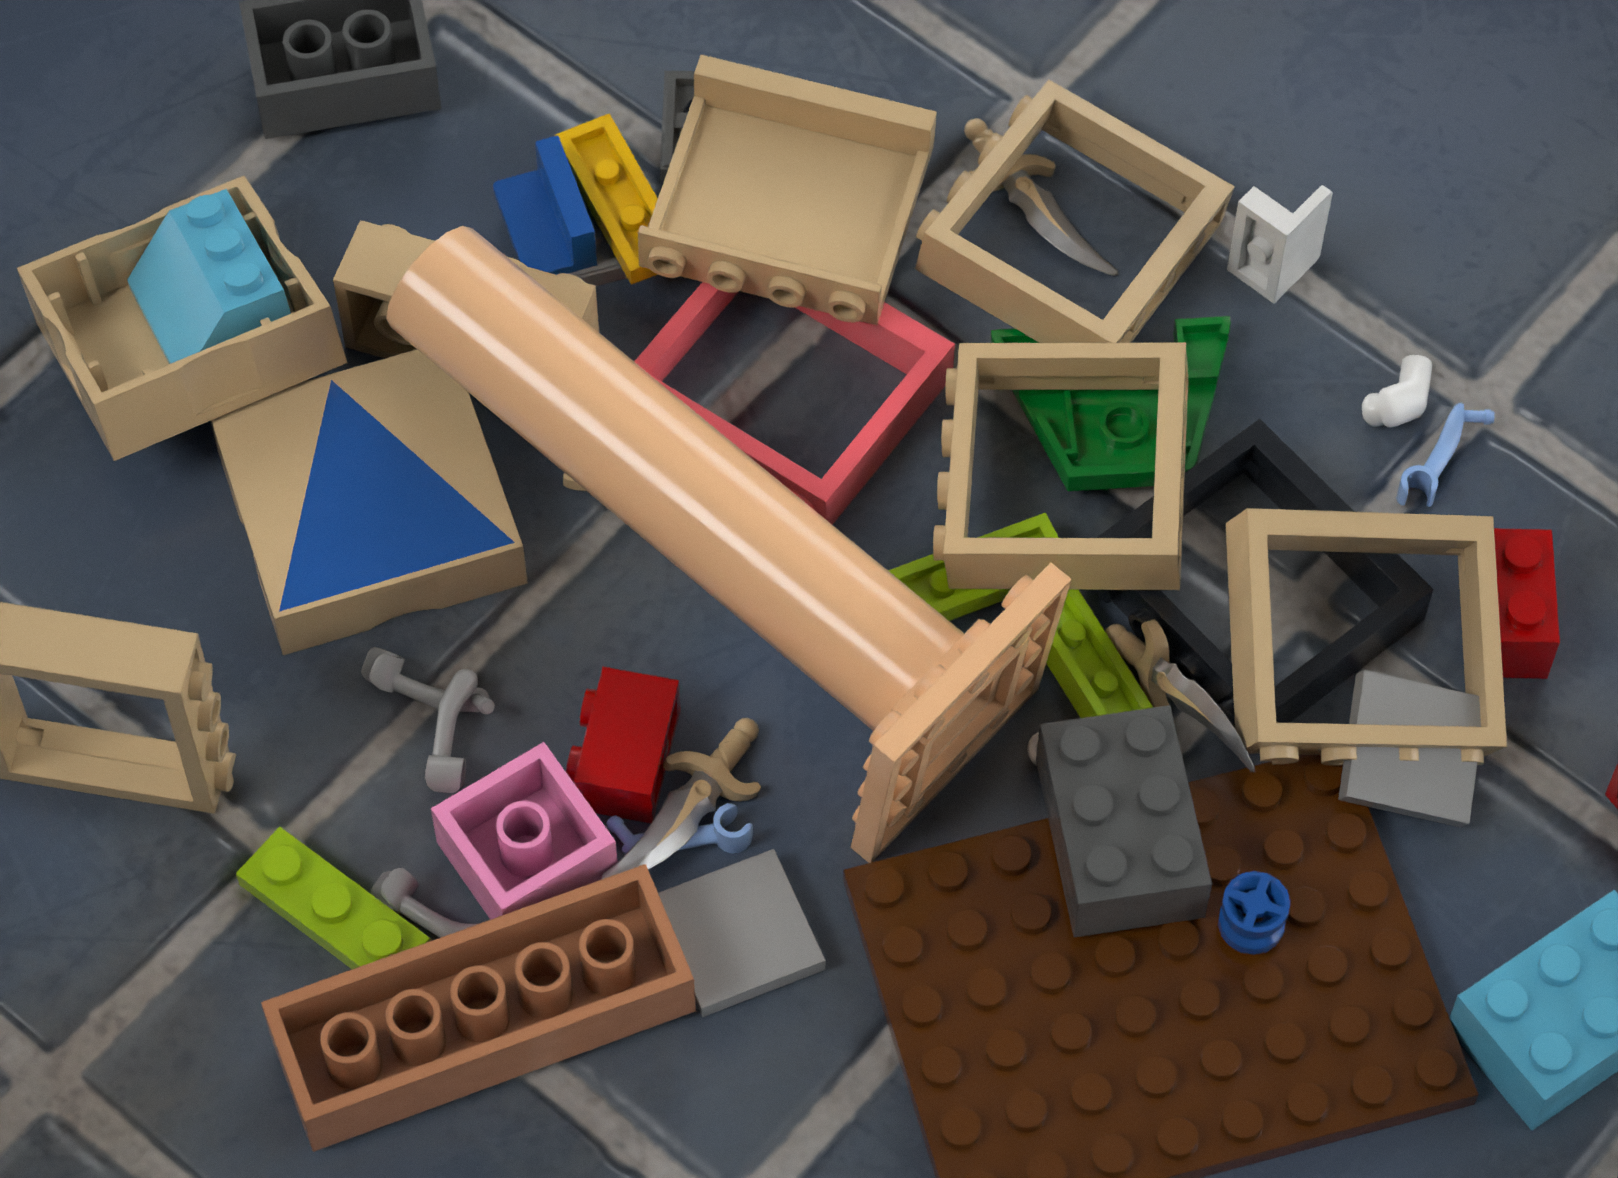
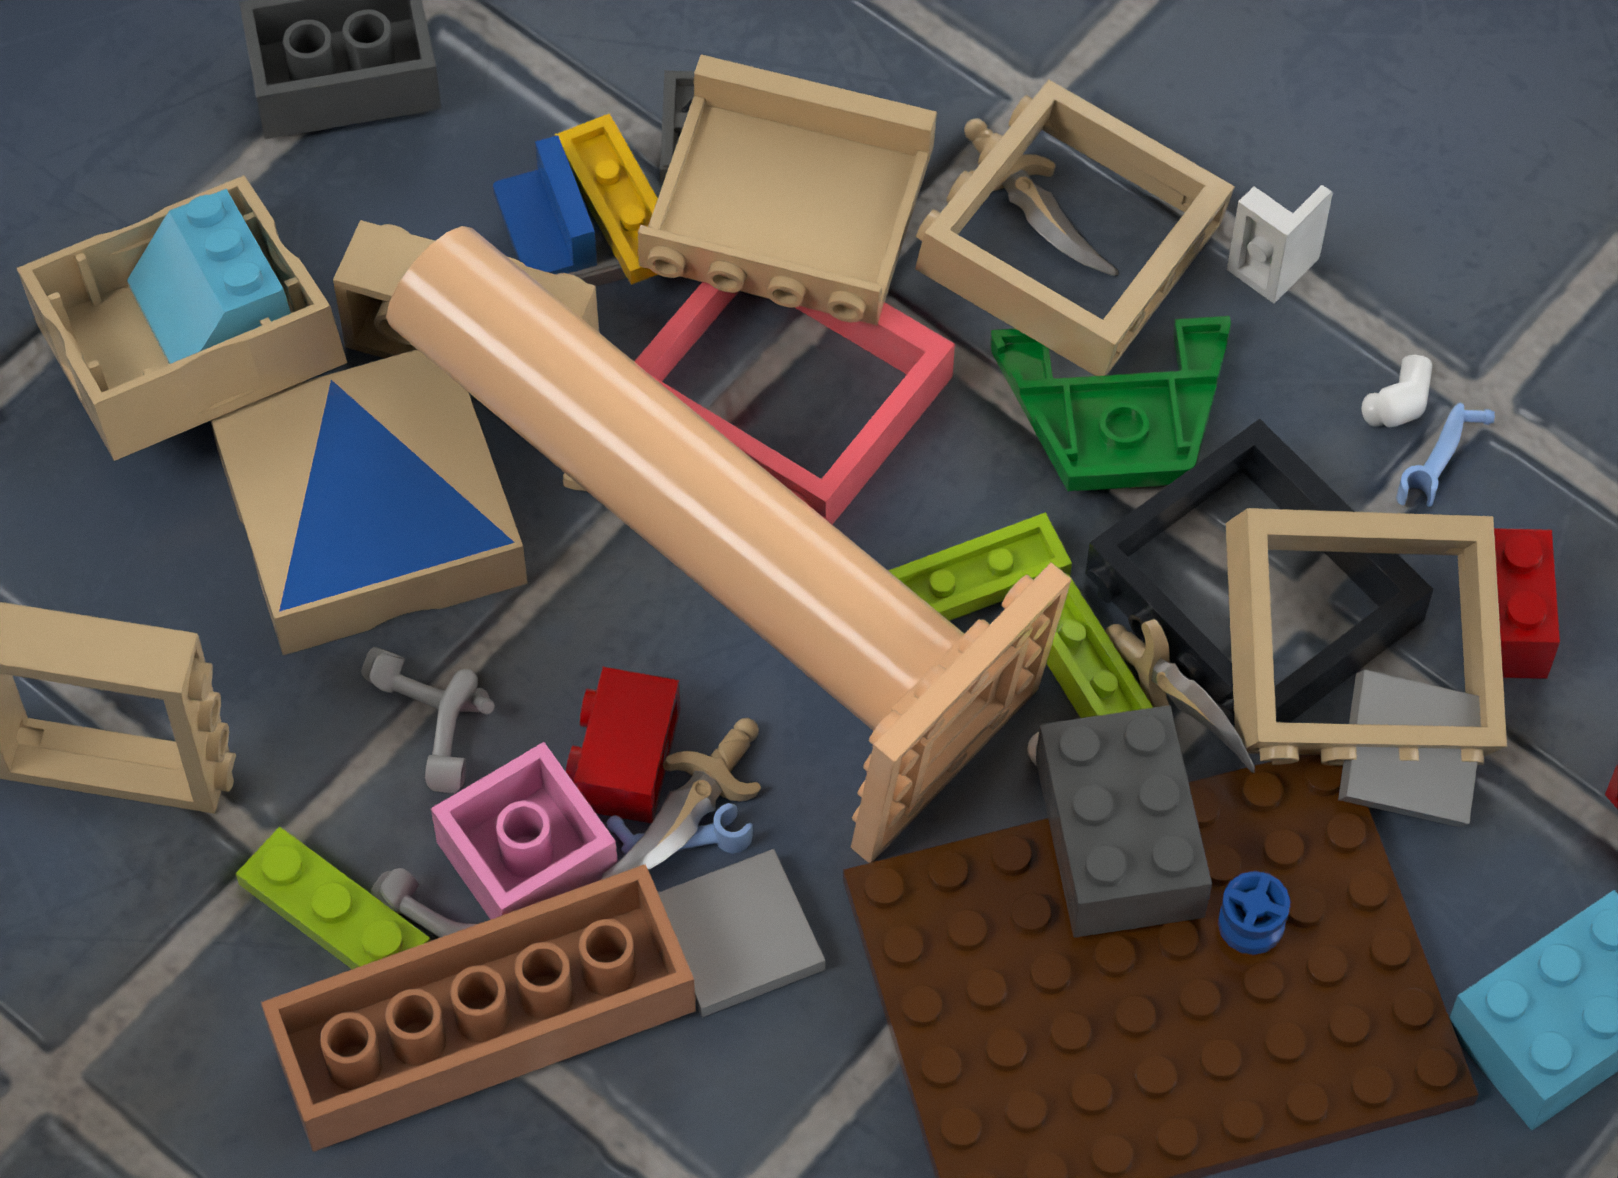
(1088, 561): tan window -> none

